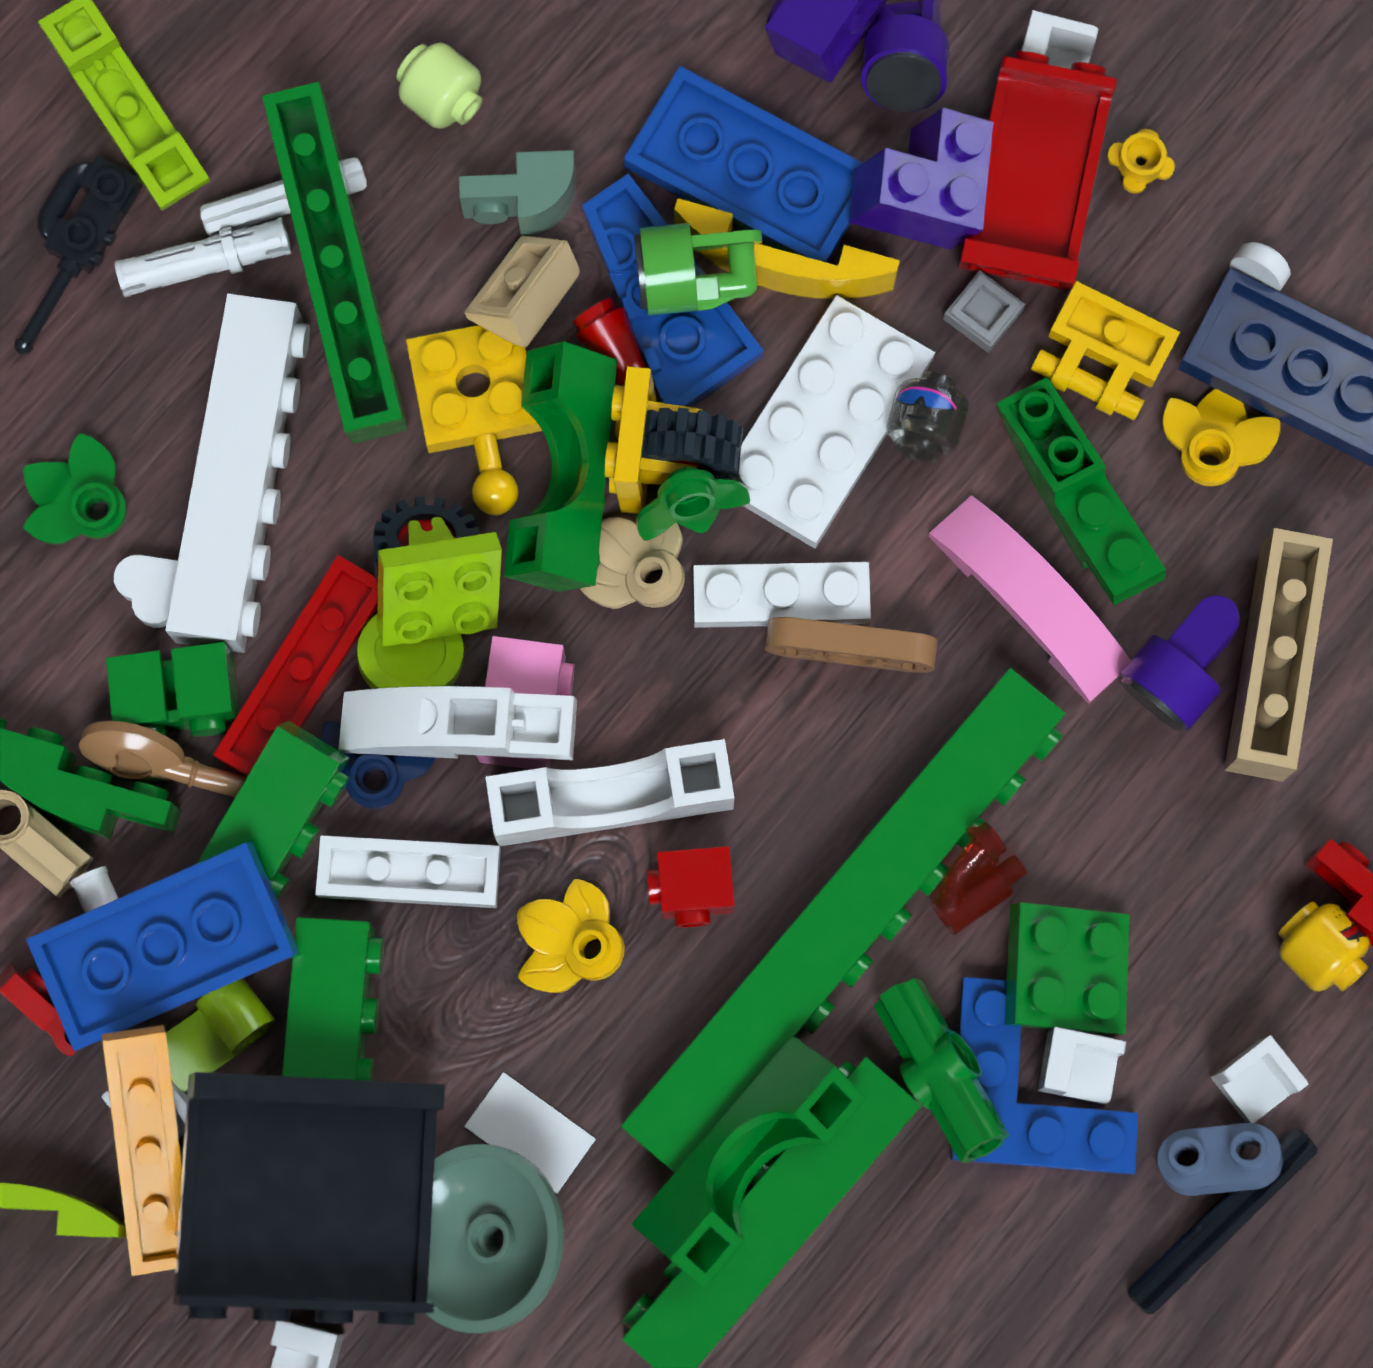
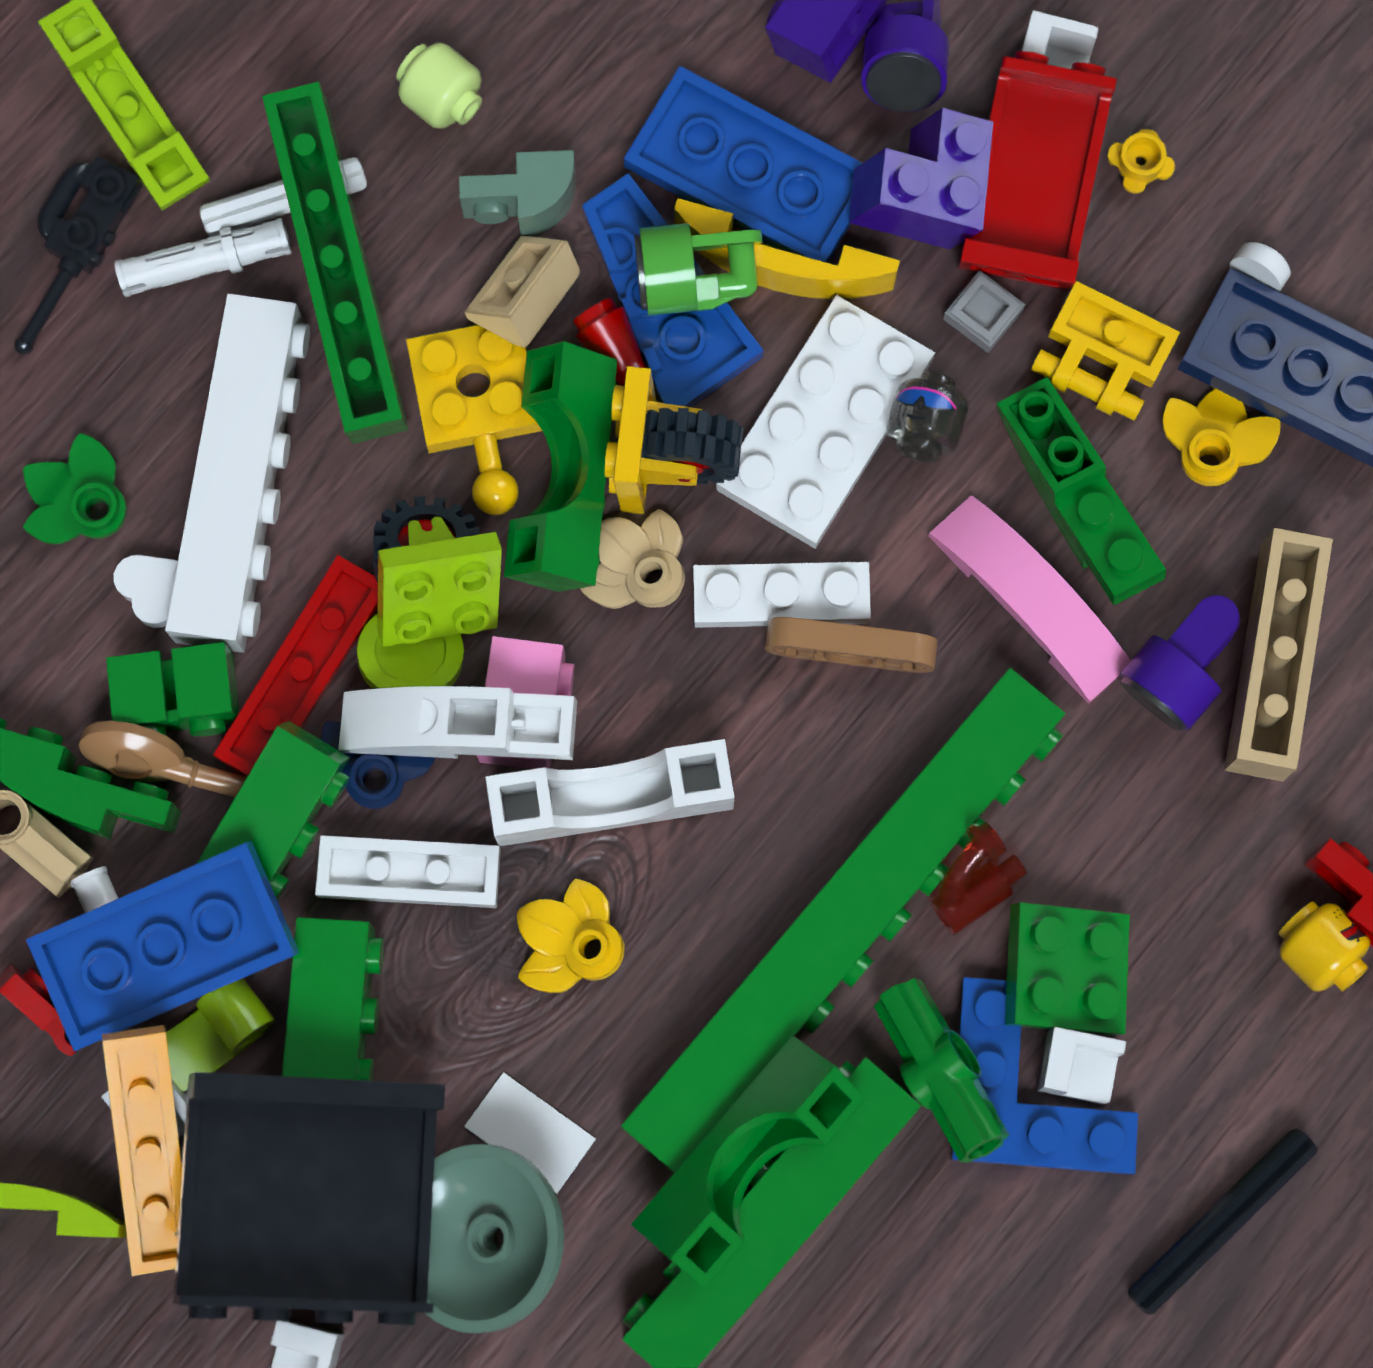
(691, 500): green plate -> none
(692, 885): red brick -> none
(1219, 1164): sand blue plate -> none
(1259, 1079): white panel -> none

